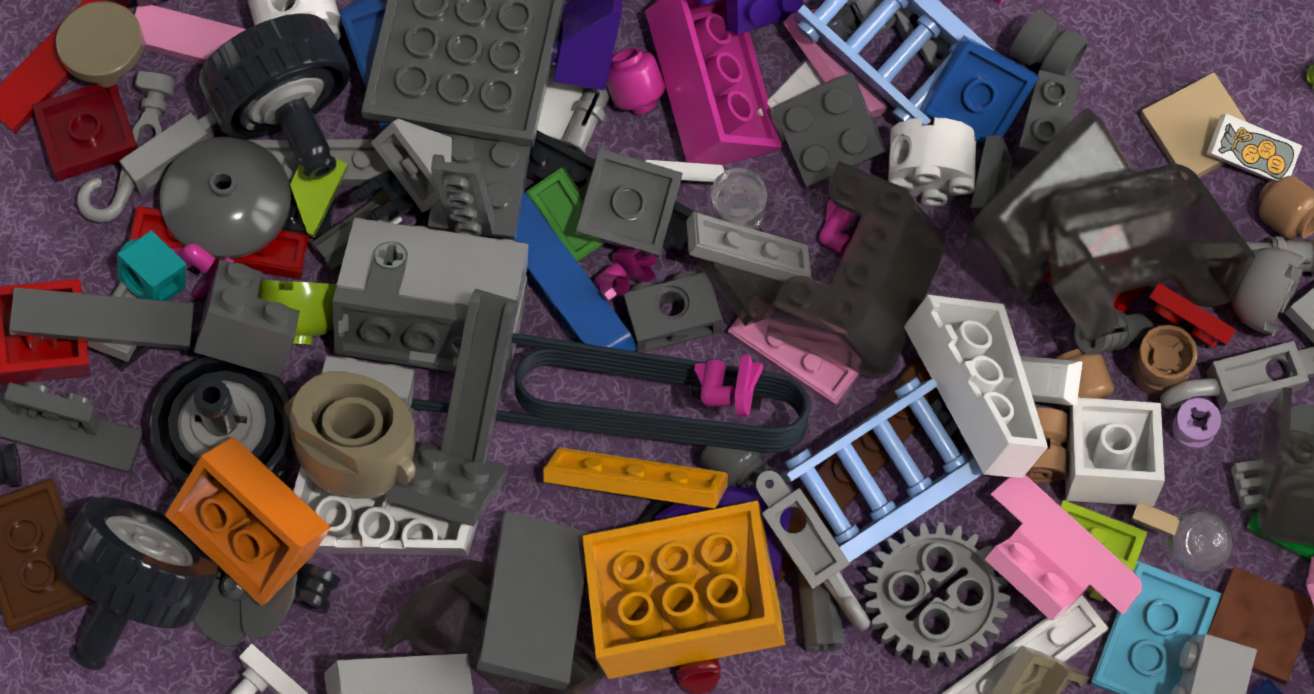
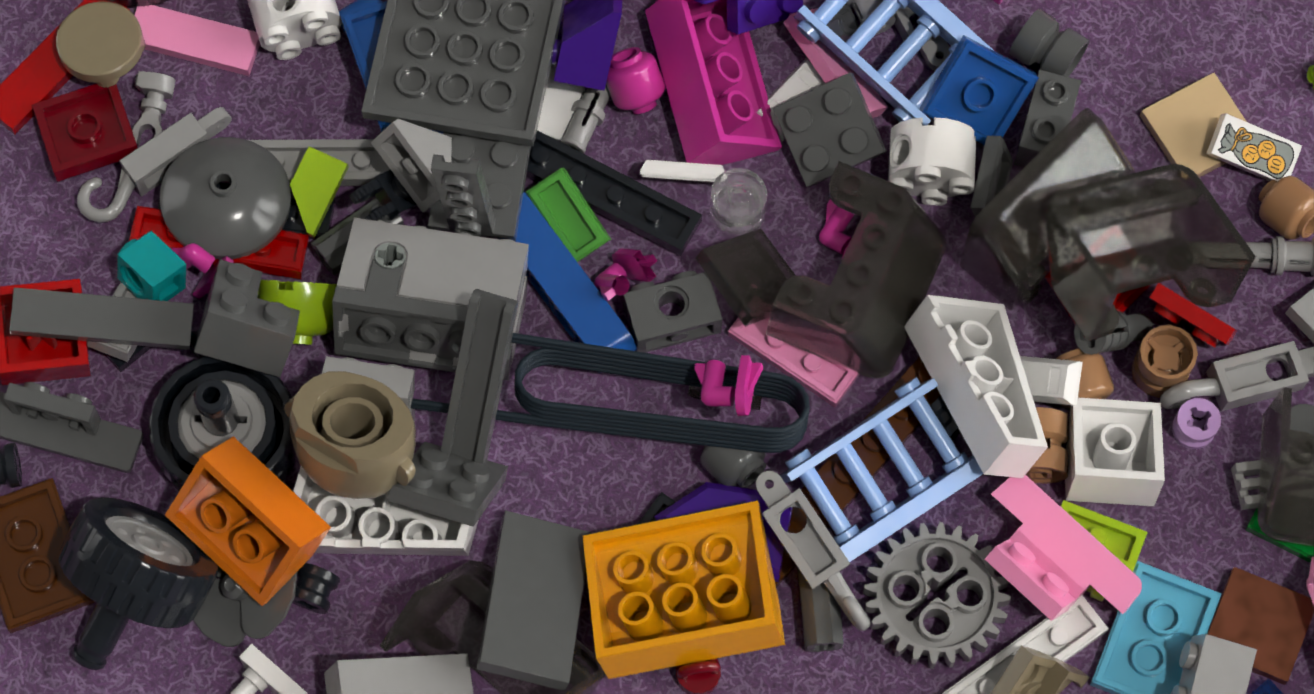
(277, 82): black wheel -> none
(628, 202): dark grey plate -> none
(636, 477): light orange tile -> none
(746, 248): light grey tile -> none
(1155, 519): tan tile -> none
(1200, 541): clear hair -> none
(1268, 289): light grey cylinder -> none

